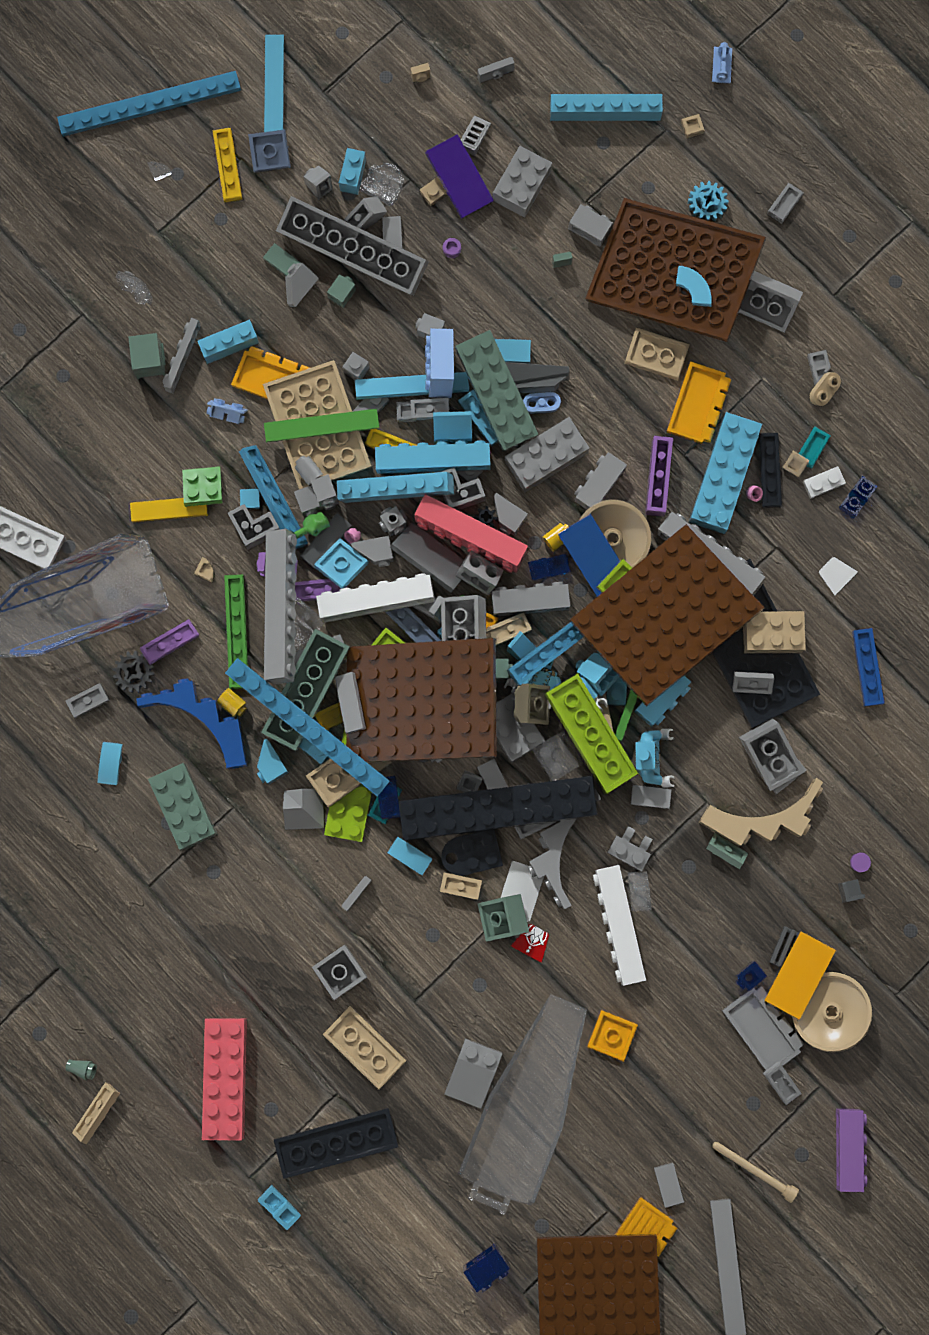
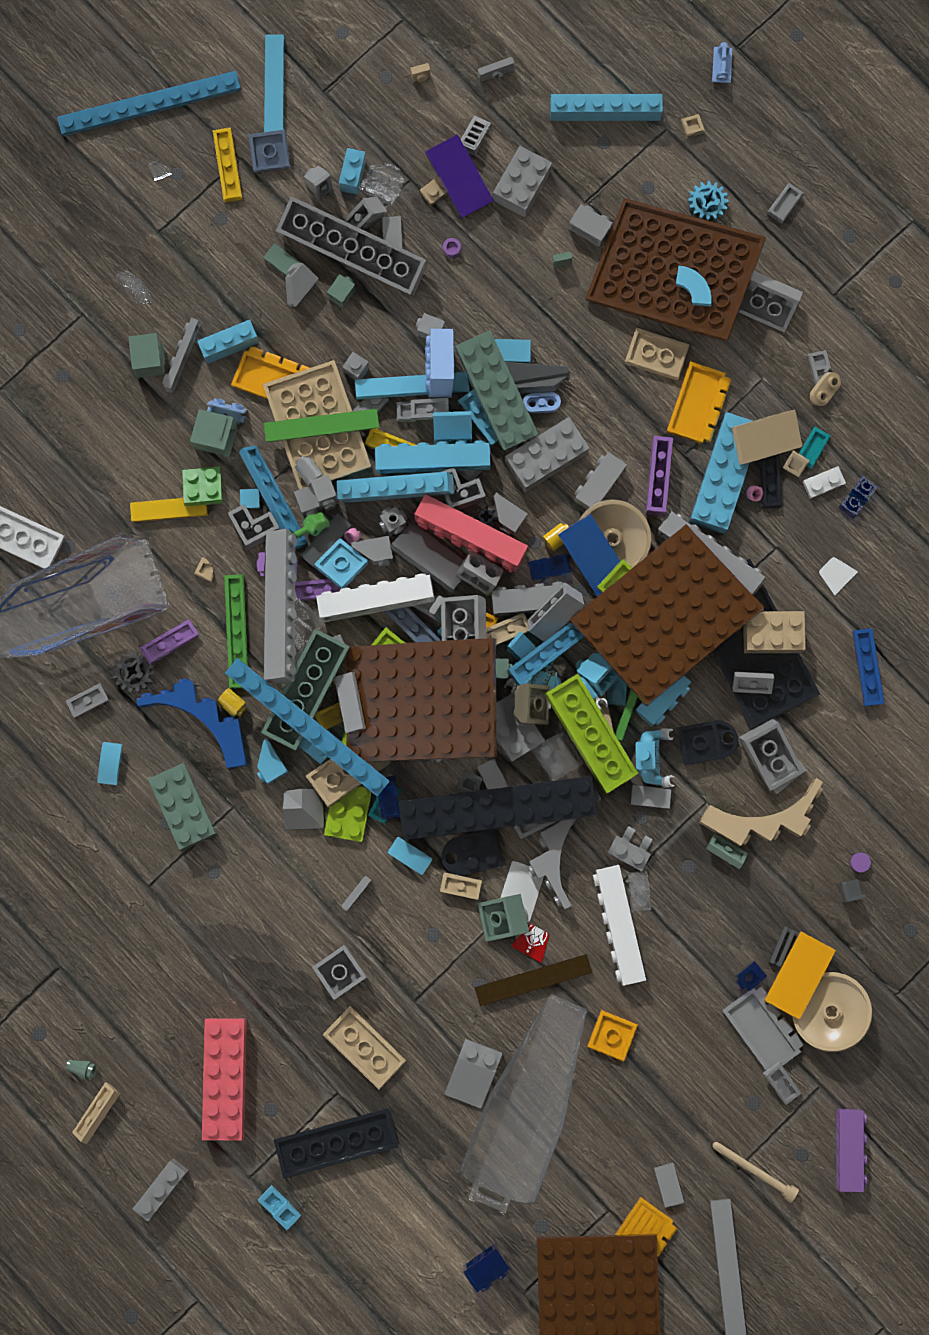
(160, 1189): none -> light grey brick
(214, 433): none -> sand green piece
(533, 980): none -> dark brown tile
(555, 612): none -> light grey brick
(705, 741): none -> black plate
(767, 436): none -> tan tile

